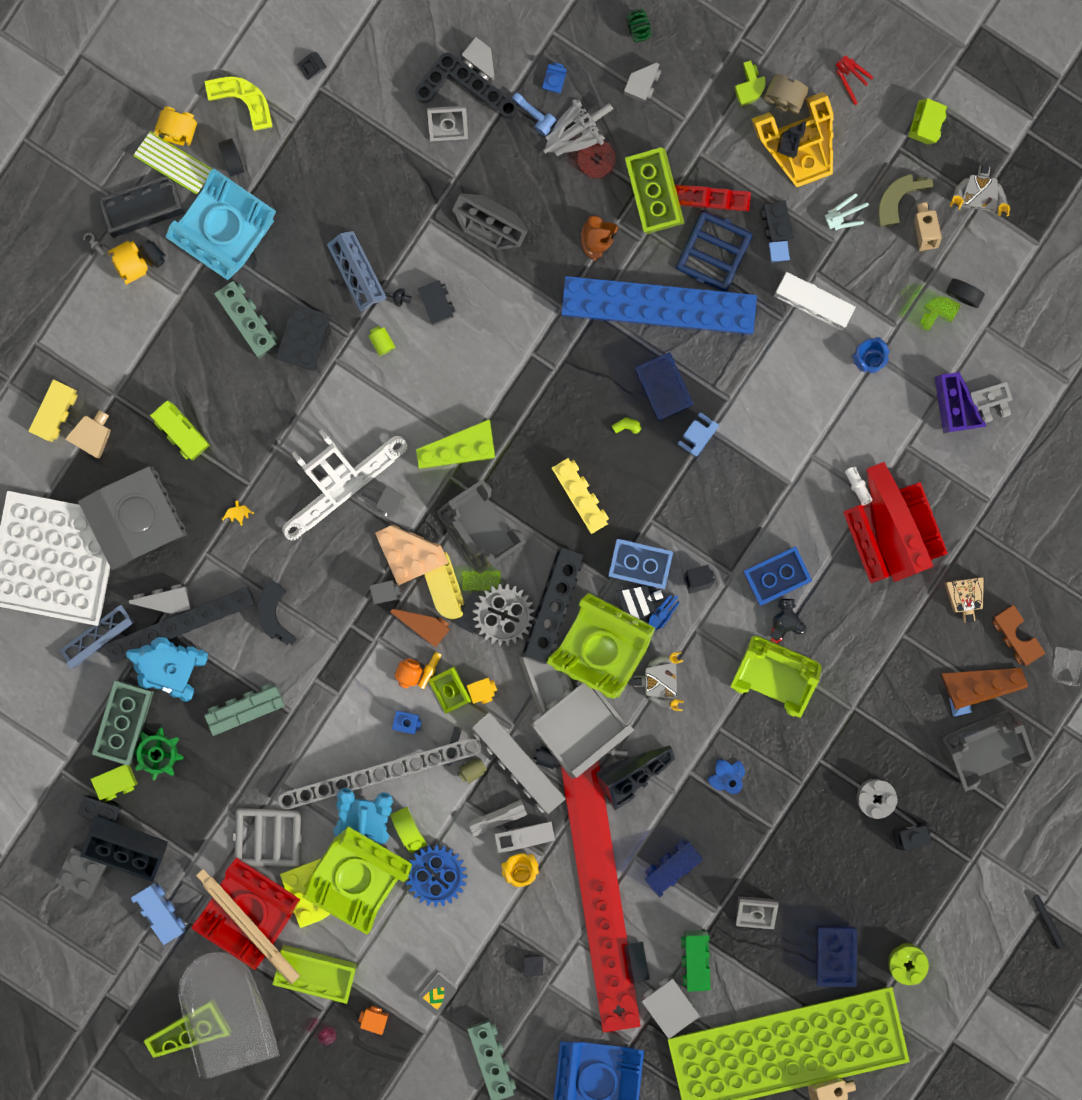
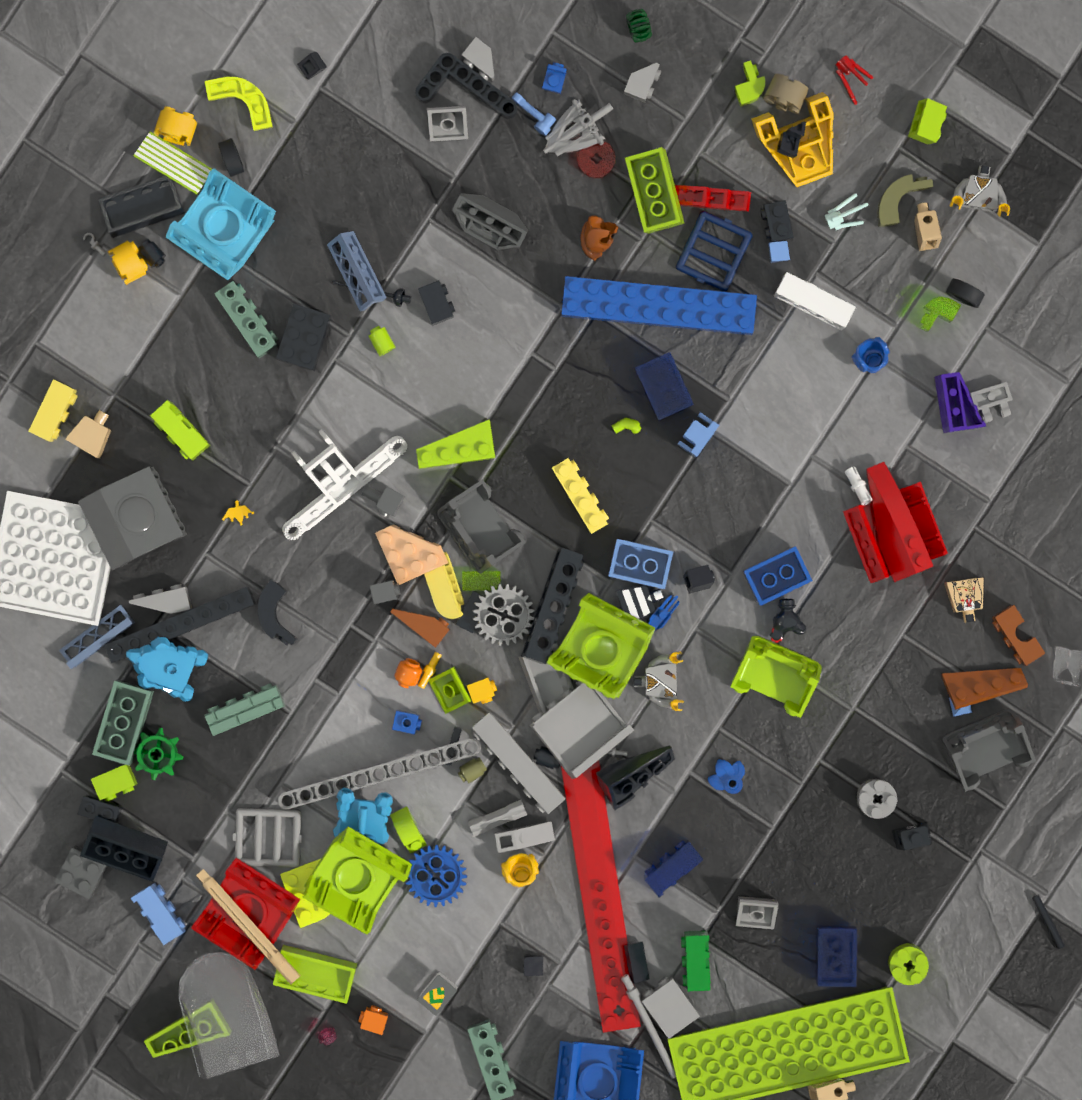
(633, 994): none -> light grey bar

